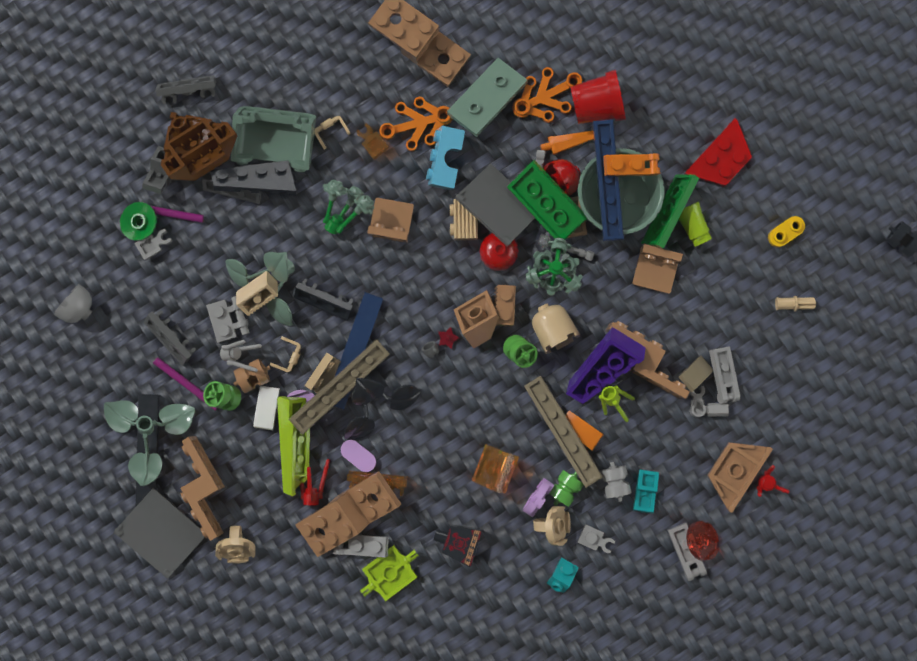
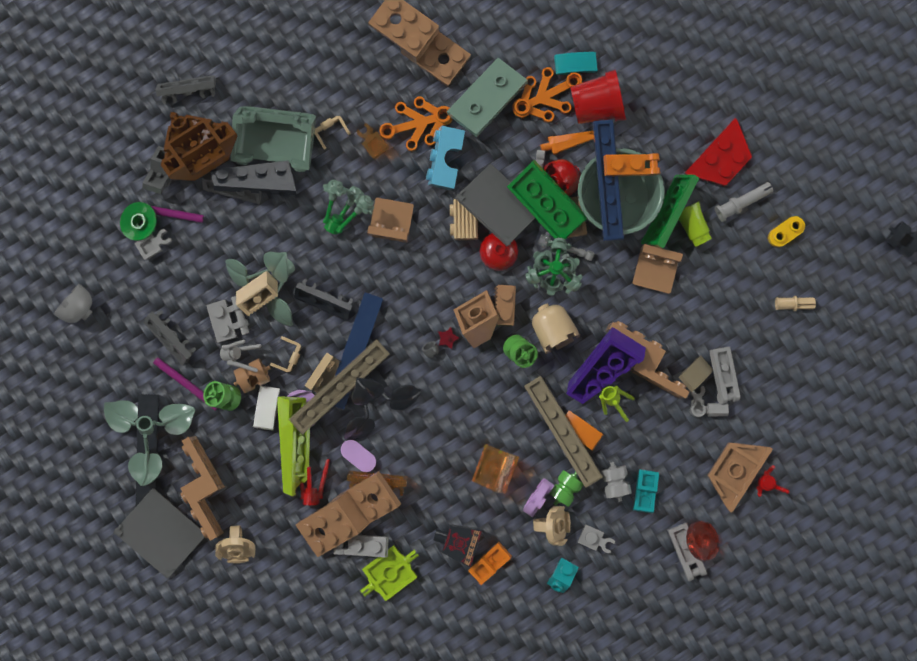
(490, 563): none -> orange slope
(575, 62): none -> teal slope
(736, 205): none -> light grey pin

